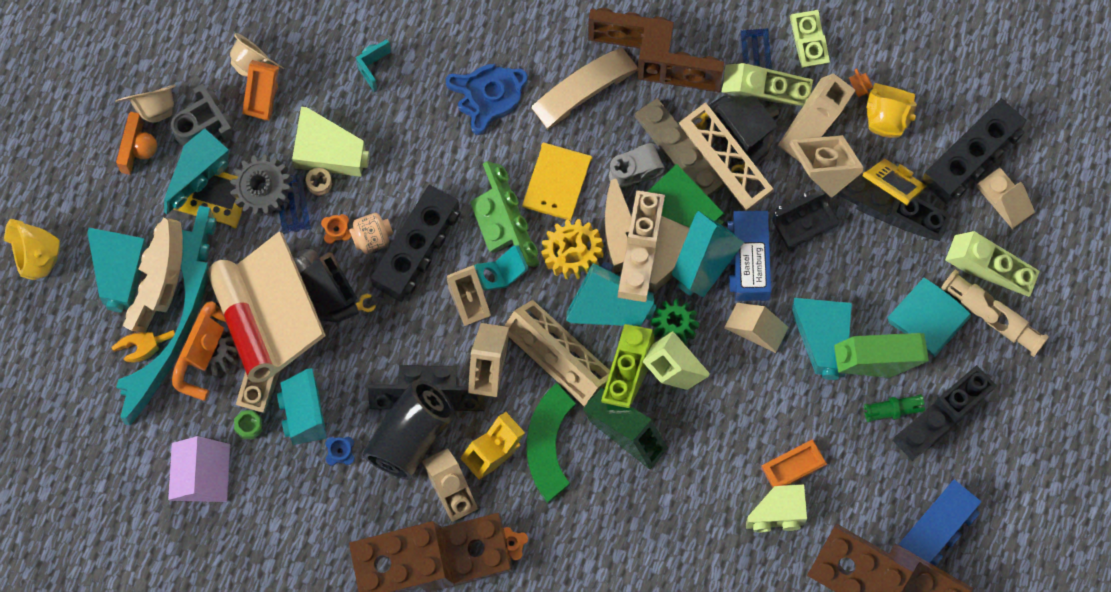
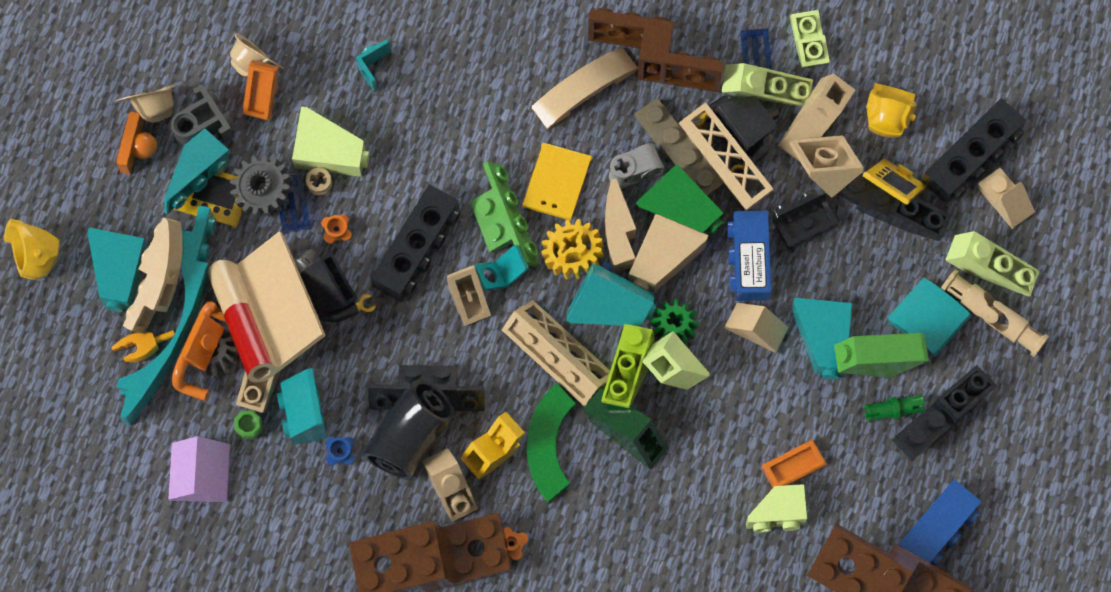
(371, 233): light nougat head -> none
(488, 93): blue tile -> none
(488, 359): tan slope -> none
(641, 246): tan slope -> none
(704, 255): teal slope -> none
(861, 83): orange plate -> none

